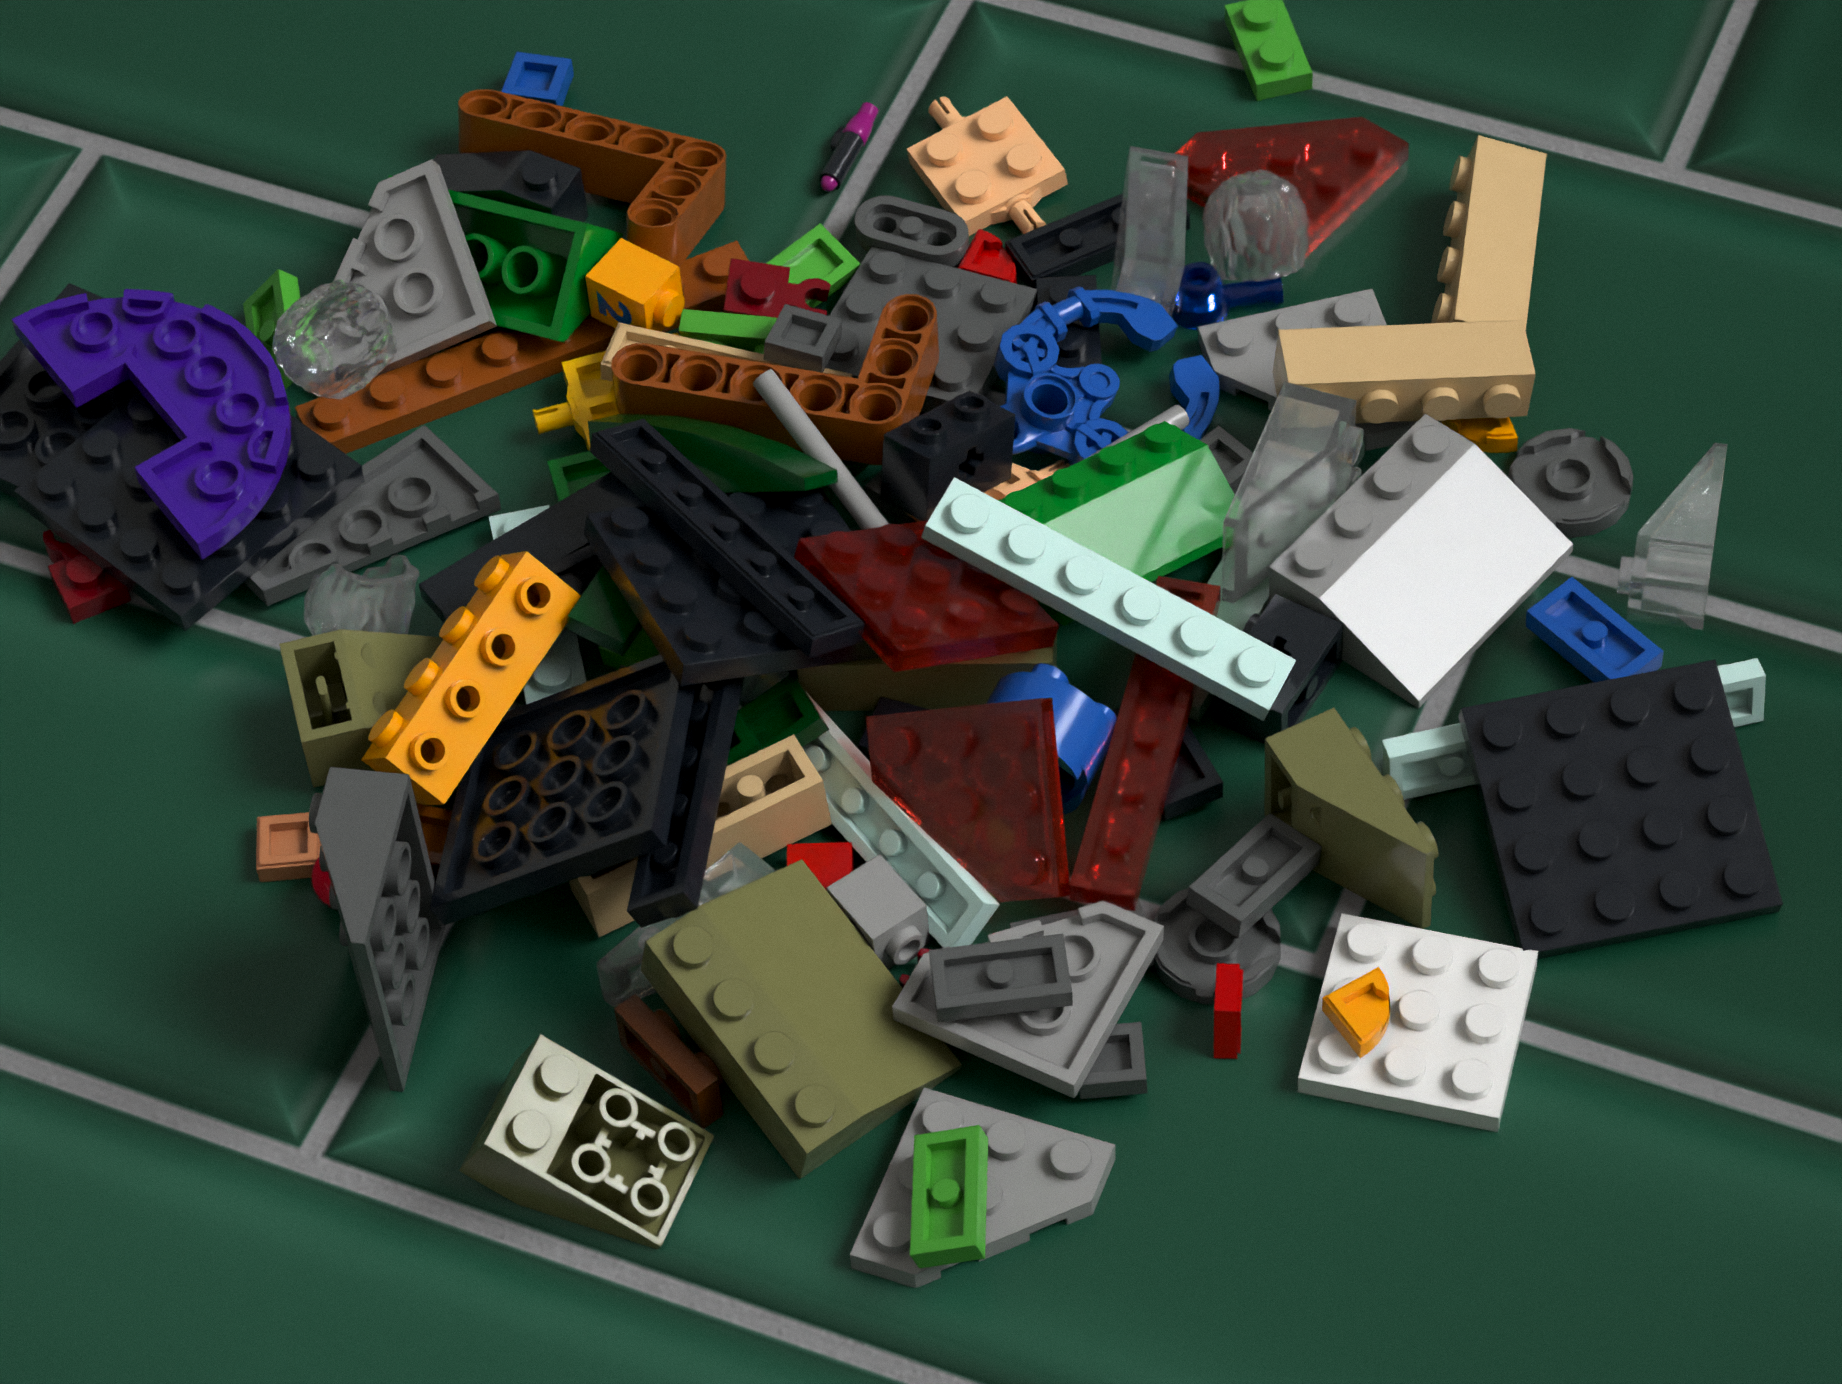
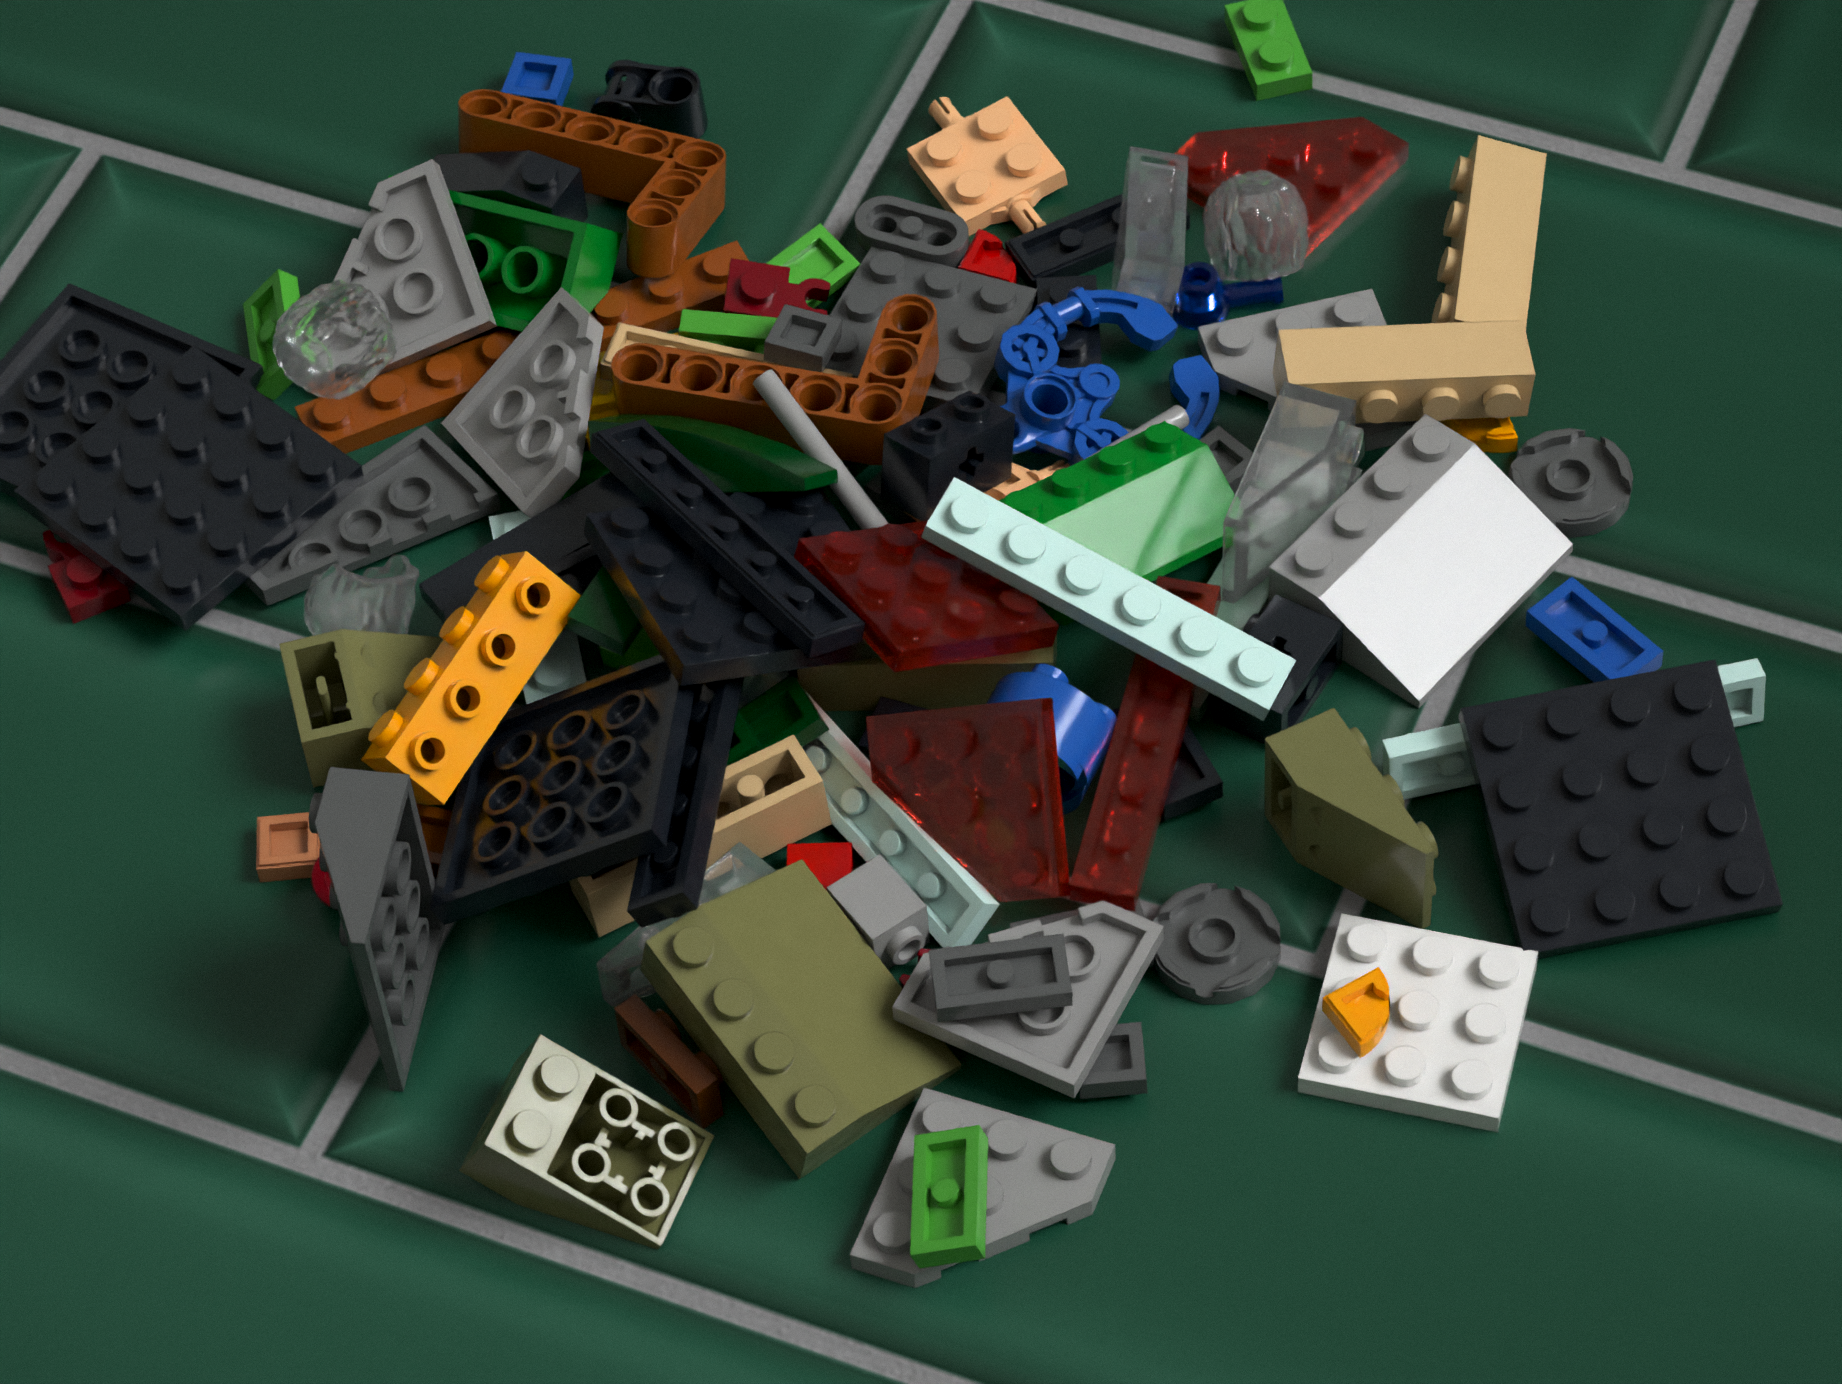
(200, 376): dark purple plate -> none
(534, 406): none -> light grey plate
(635, 288): light orange brick -> none
(654, 97): none -> black piece
(846, 146): piece -> none
(1228, 1010): red tile -> none
(1254, 875): dark grey plate -> none
(1675, 550): clear slope -> none

